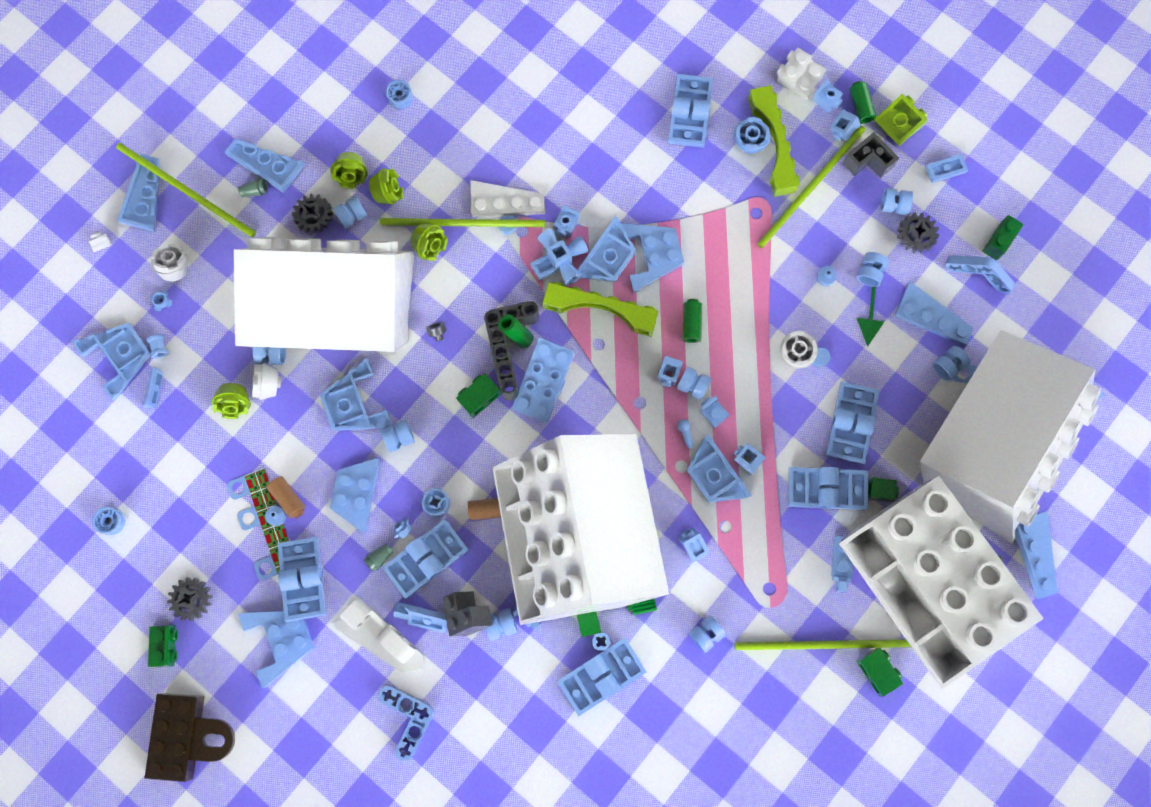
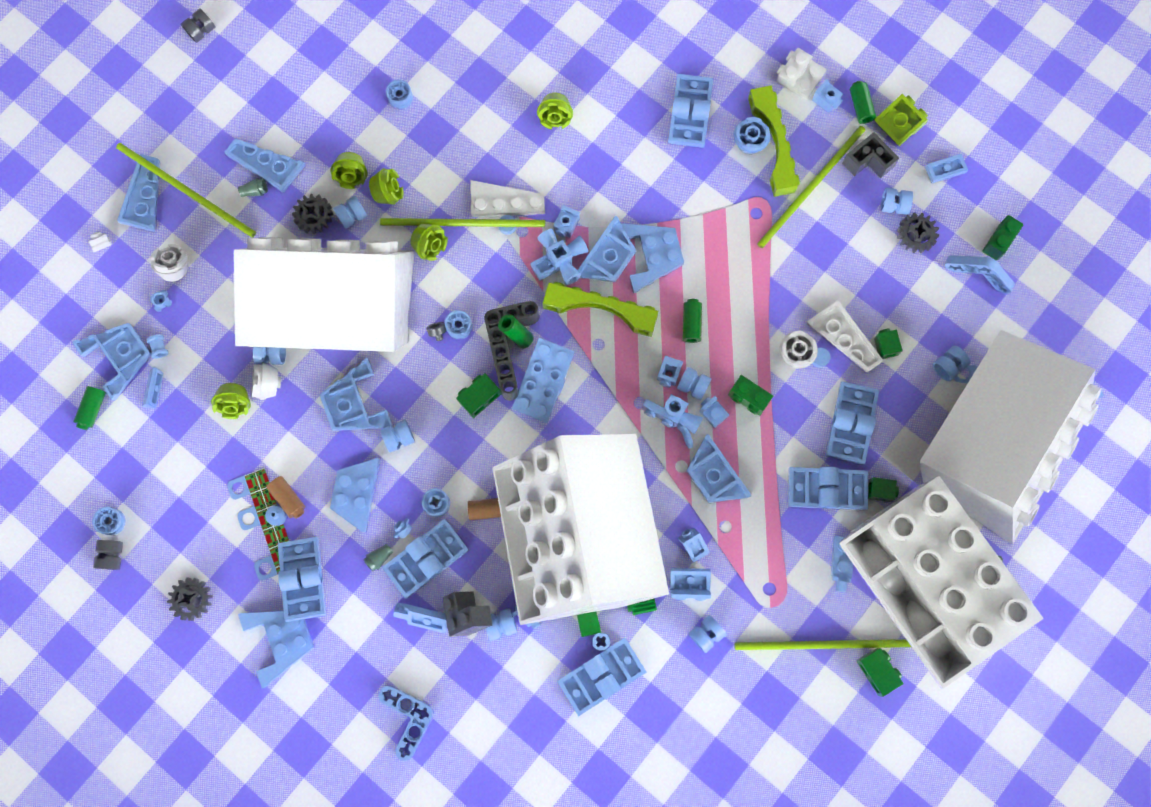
(89, 408): none -> green brick
(108, 554): none -> dark grey wheel
(162, 646): green bracket -> none
(180, 737): dark brown brick -> none
(193, 29): none -> dark grey wheel
(378, 637): white panel -> none
(460, 317): none -> light blue wheel
(555, 111): none -> lime cone
(673, 413): none -> light blue brick
(690, 583): none -> light blue bracket
(750, 395): none -> green brick
(756, 458): light blue brick -> none
(826, 276): light blue tile -> none
(844, 125): light blue brick -> none
(845, 335): none -> white wing
(869, 326): green piece -> none
(872, 270): light blue wheel -> none
(888, 343): none -> green brick
(929, 314): light blue wing -> none
(1038, 554): light blue wing -> none

